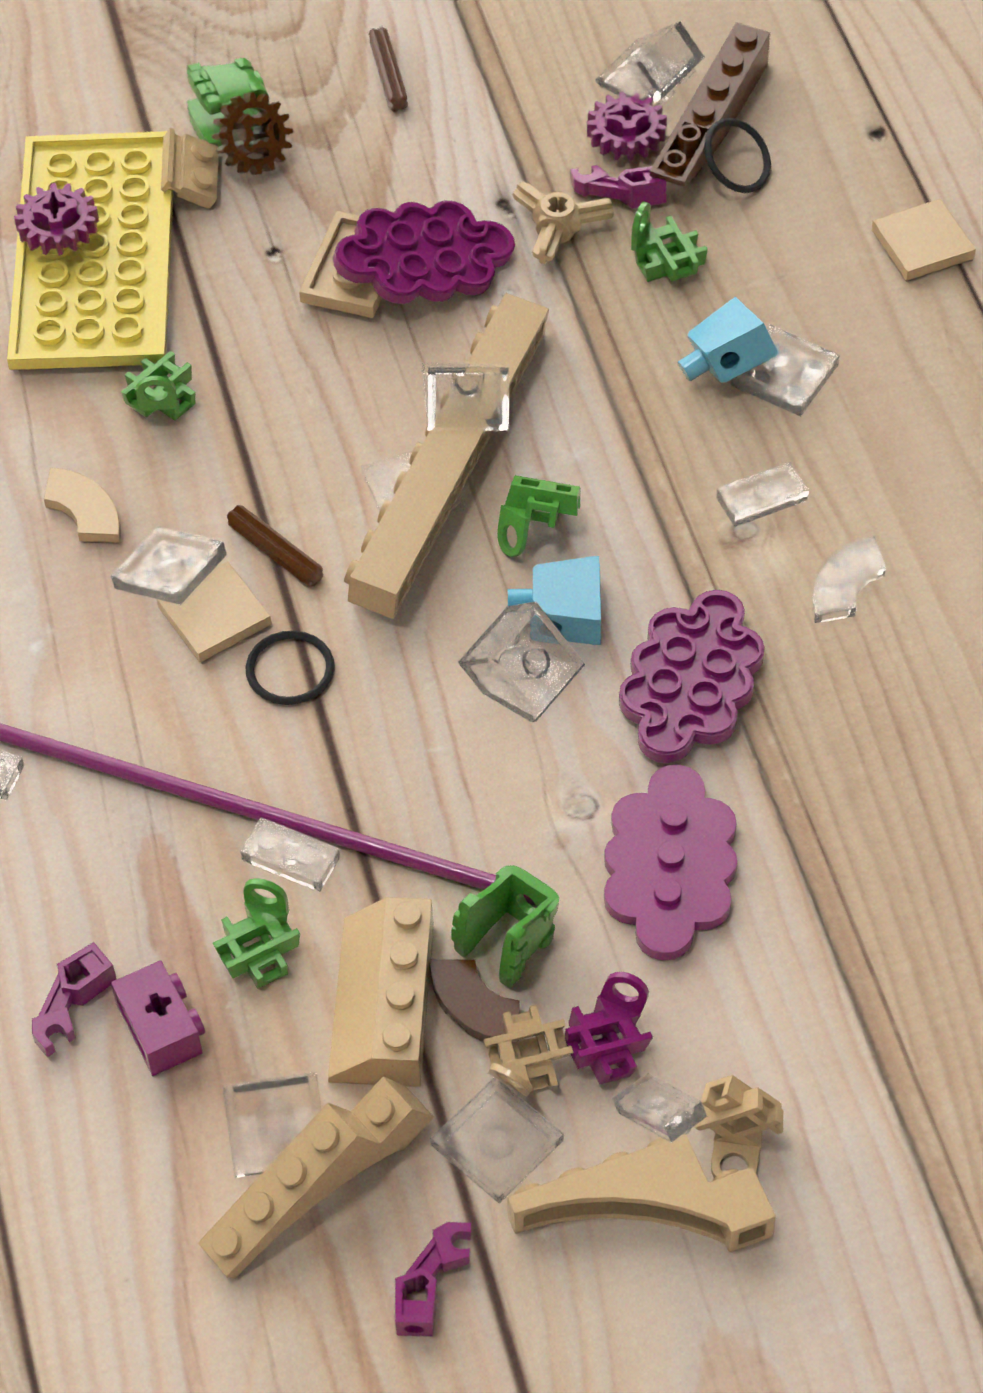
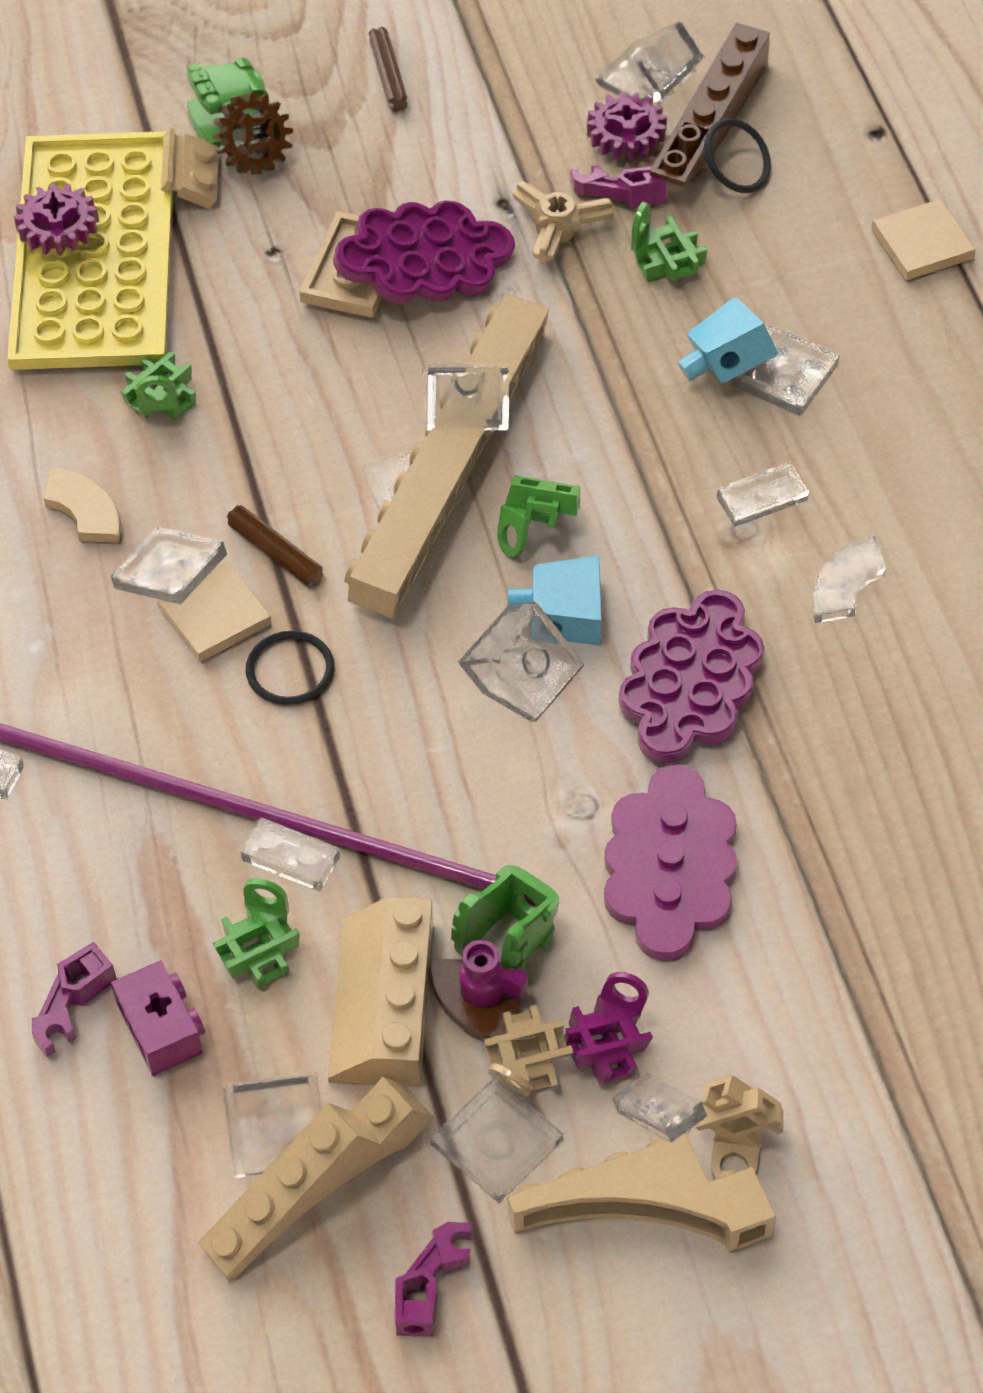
(485, 980): none -> magenta piece

